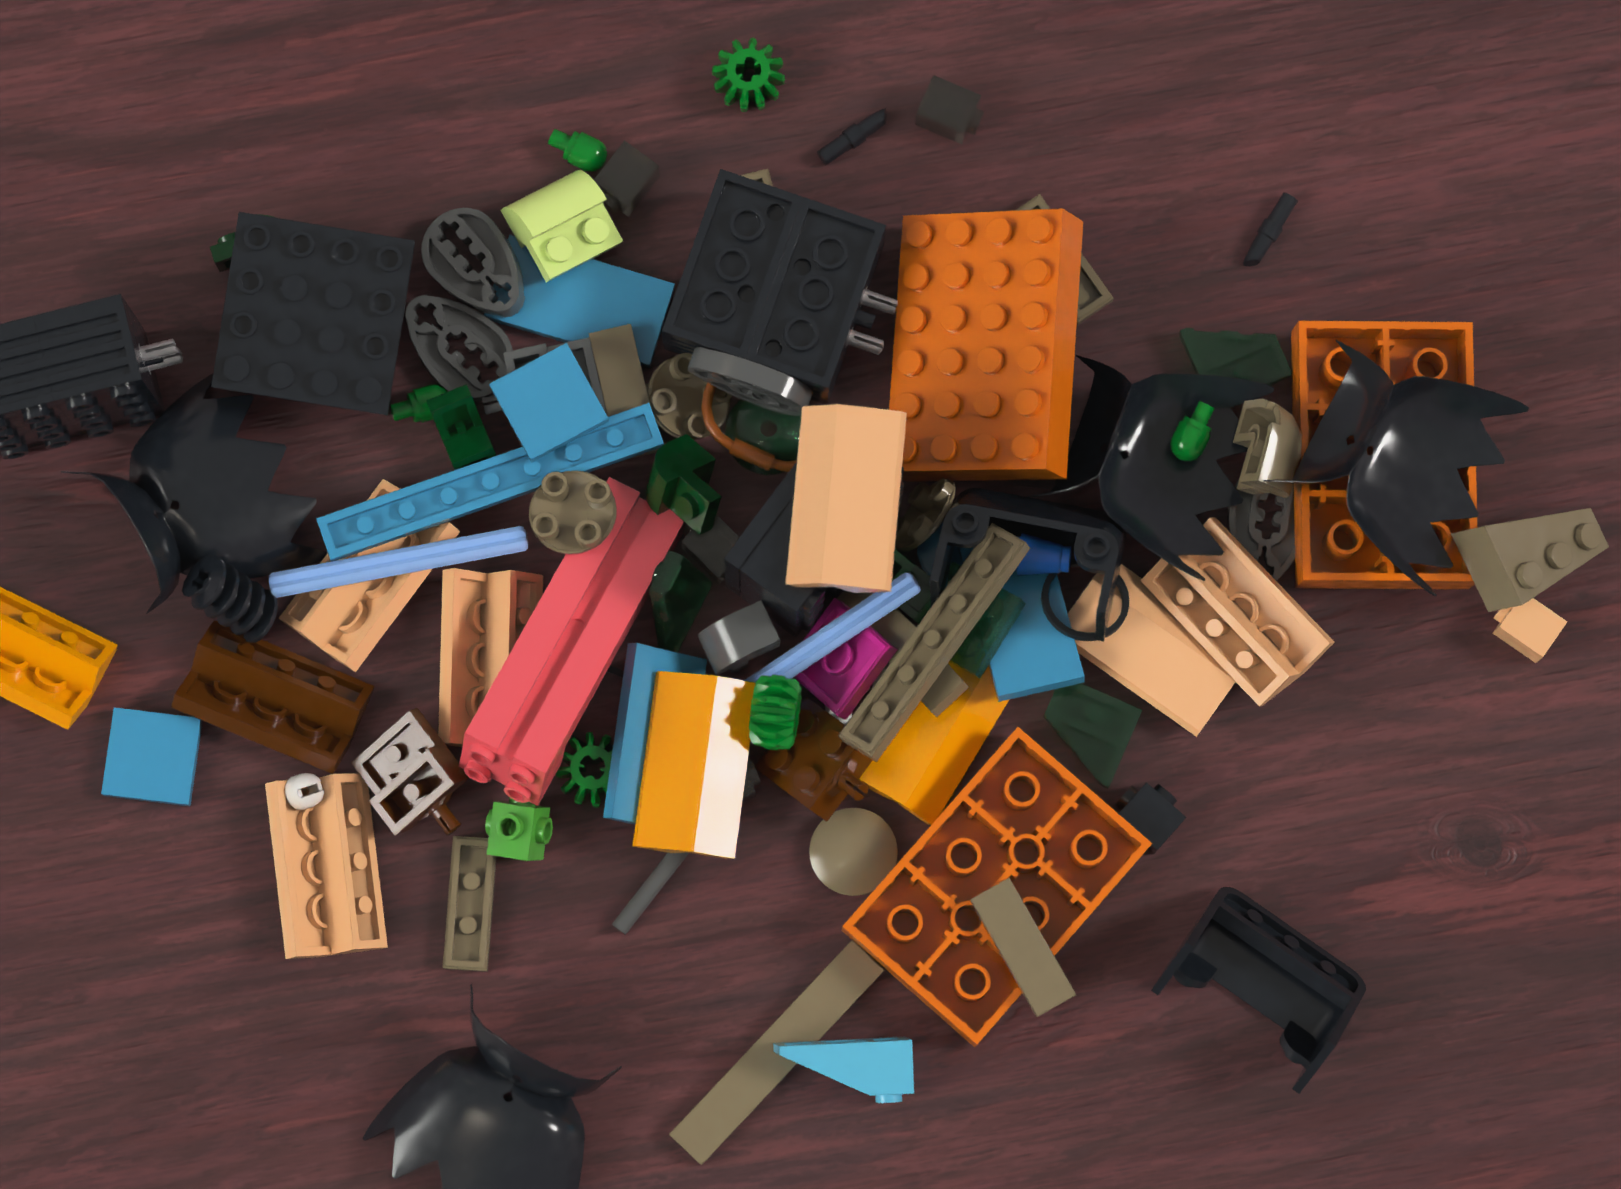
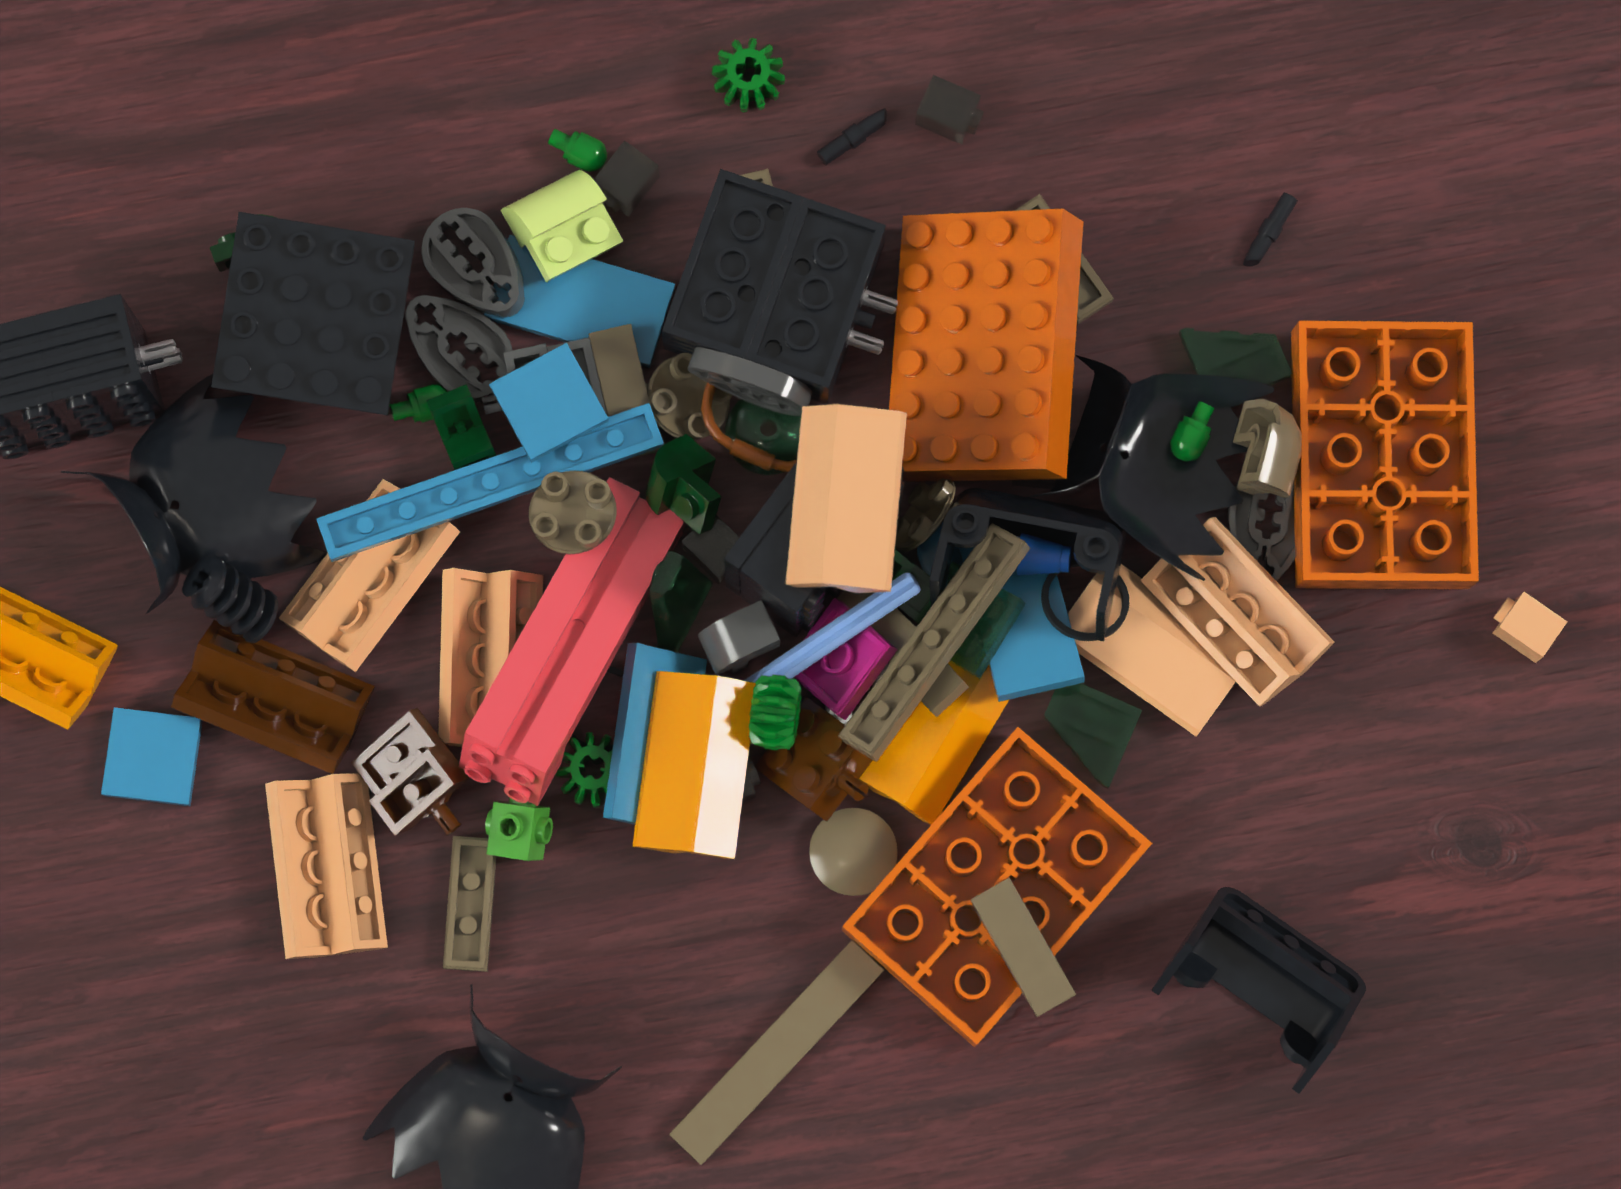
(294, 794): white hinge -> none
(398, 561): light blue axle -> none
(648, 891): dark grey bar -> none
(869, 1065): medium azure slope -> none
(1151, 813): black brick -> none
(1418, 441): black piece -> none
(1527, 556): dark tan wedge -> none

